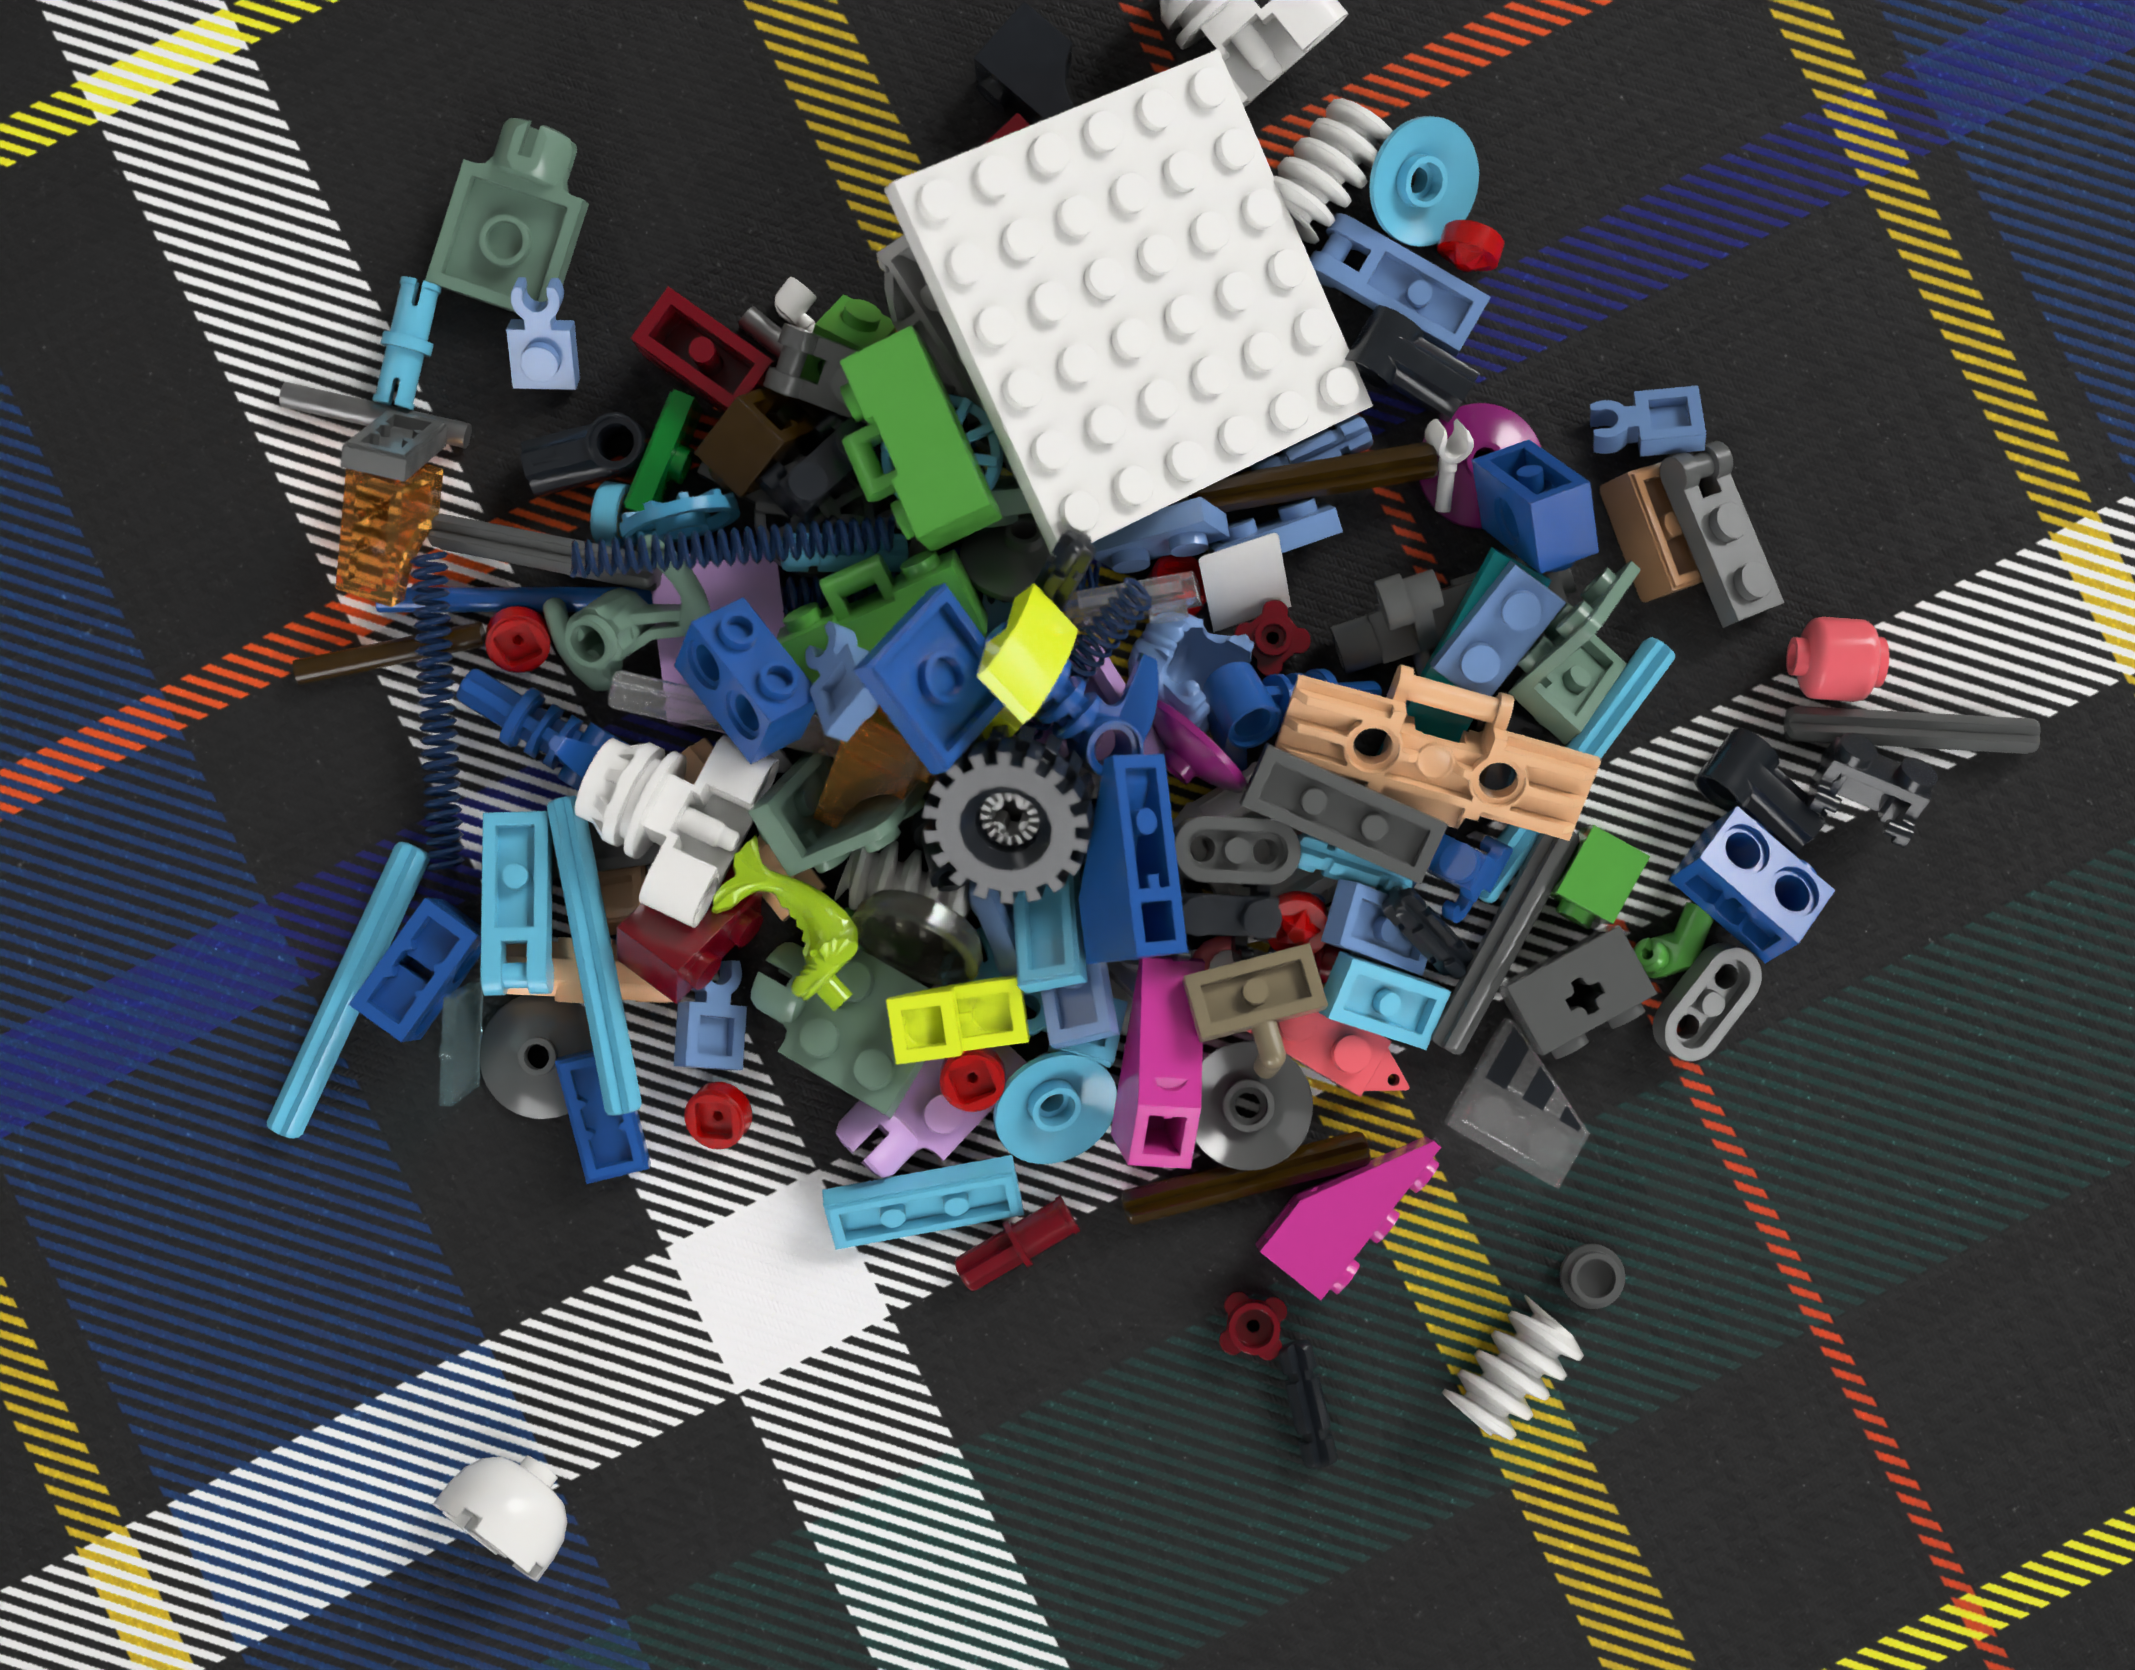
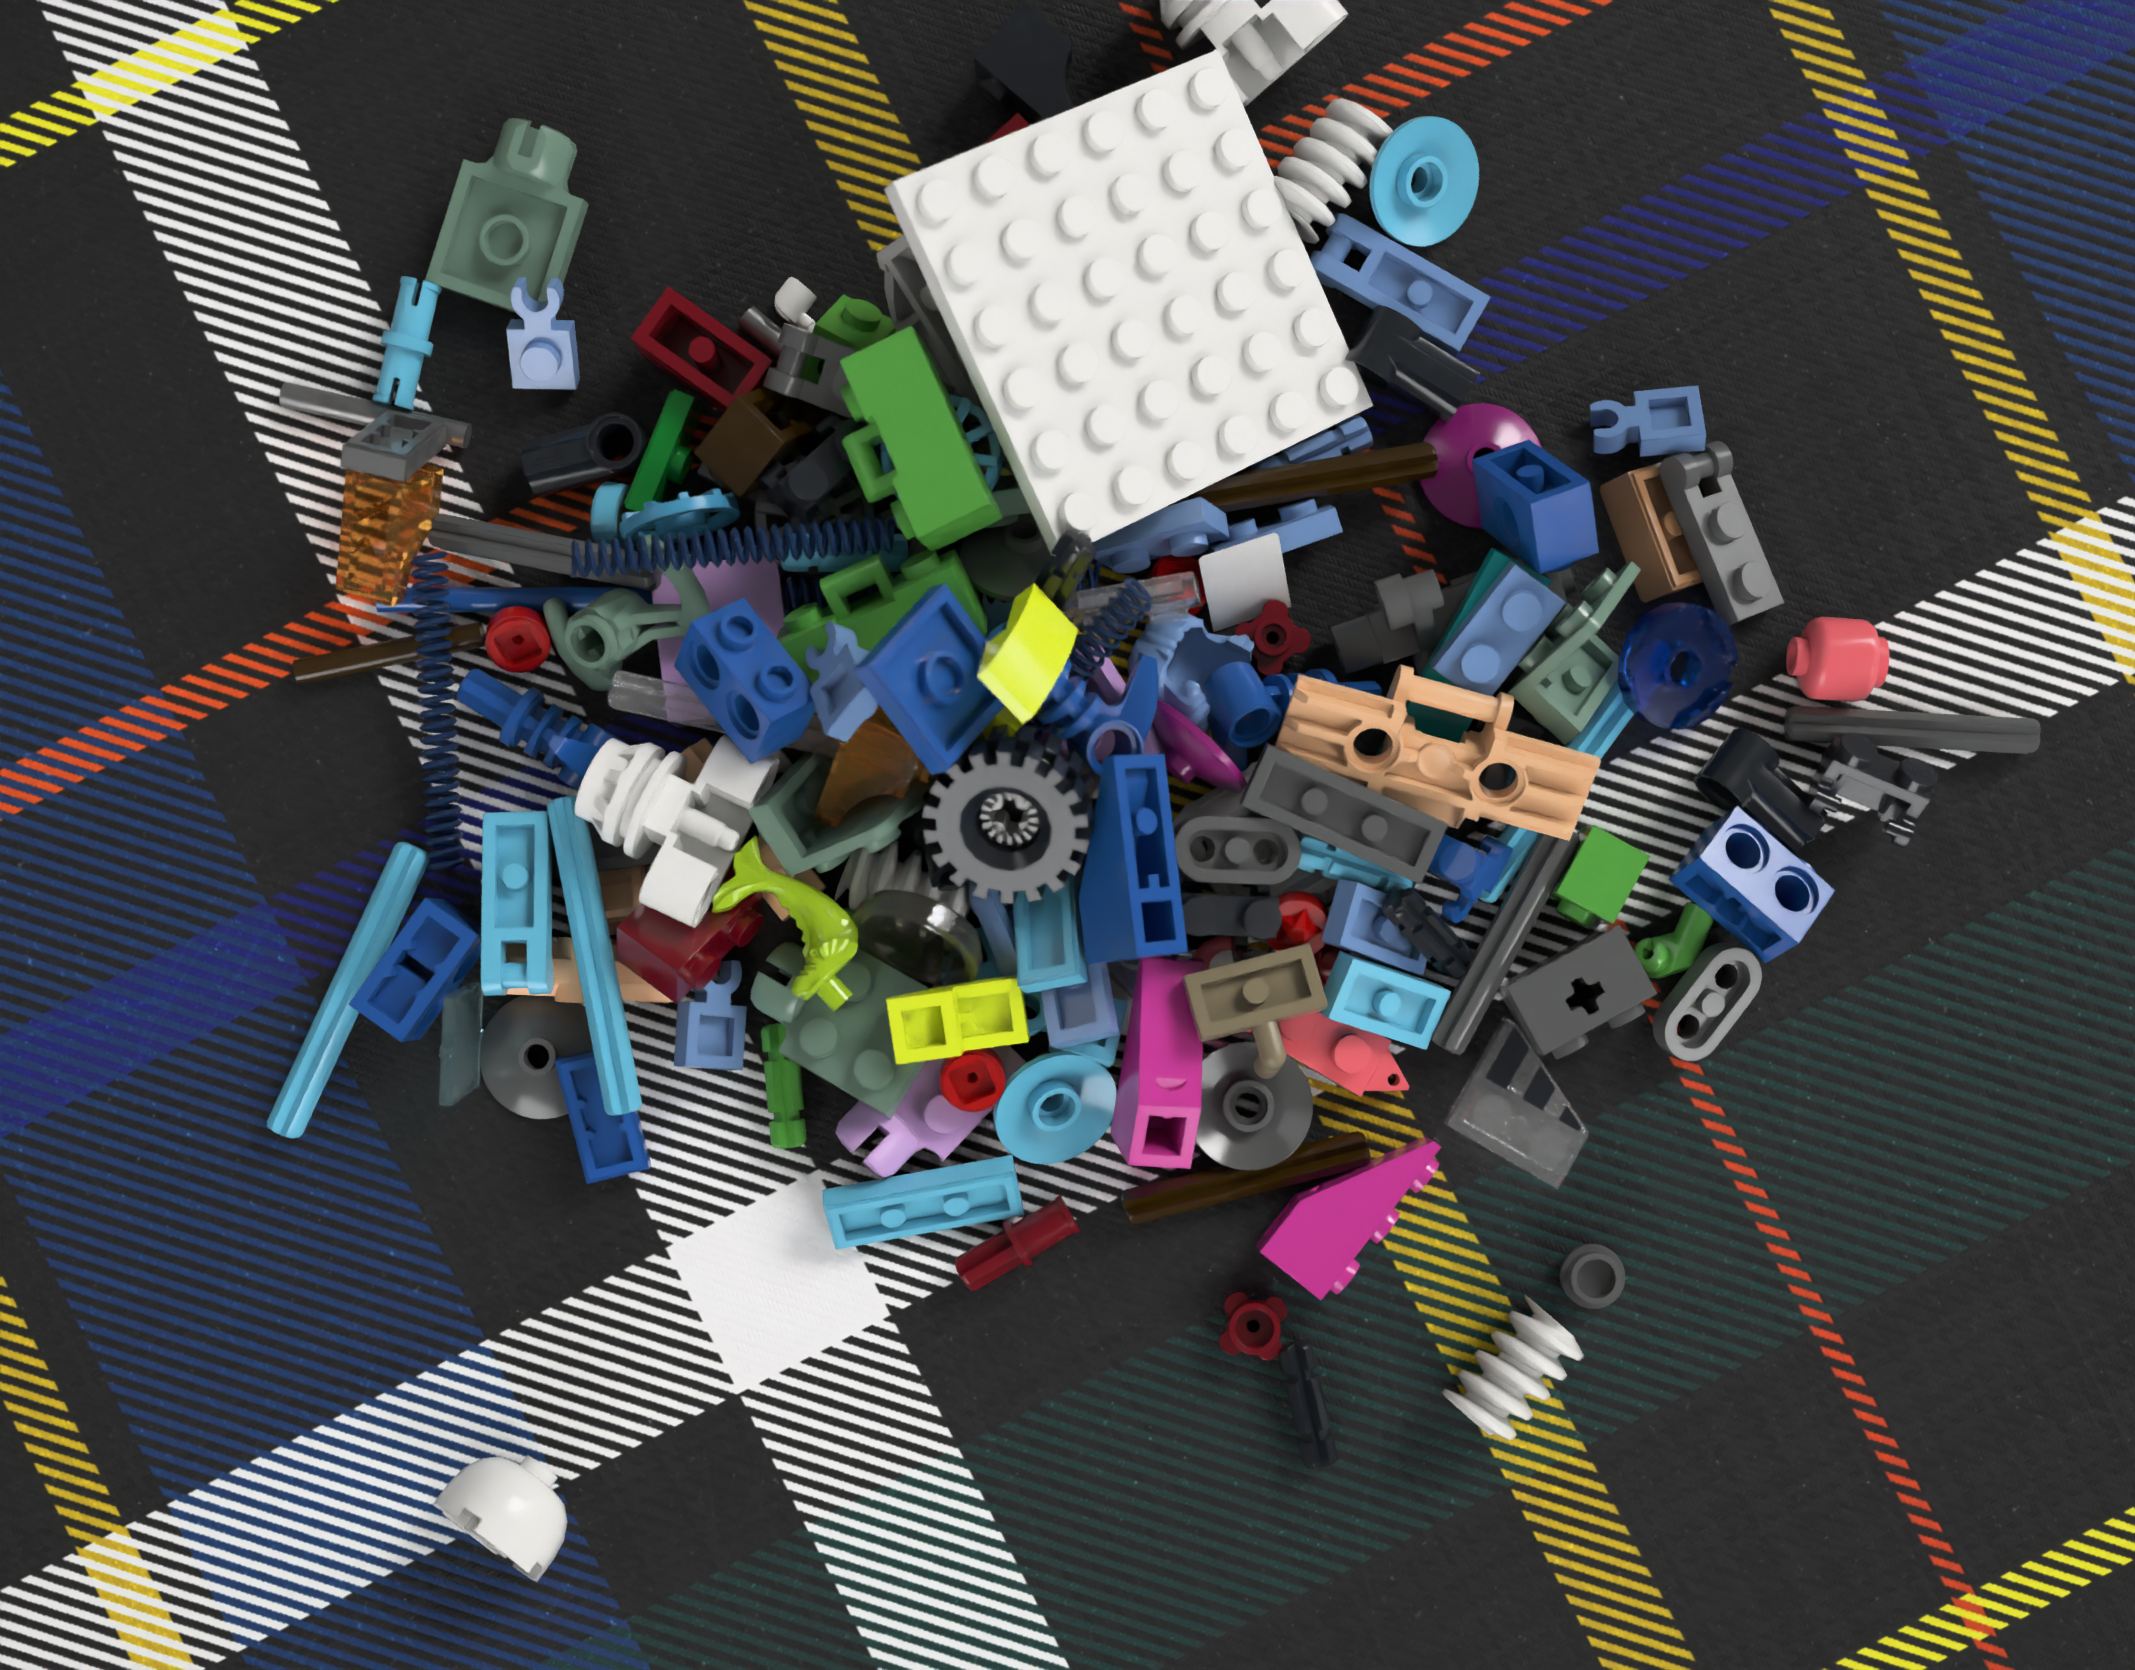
(718, 1115): red tile -> none
(782, 1091): none -> bright green axle
(1450, 453): white hand -> none
(1470, 245): red tile -> none
(1647, 662): none -> clear blue tile

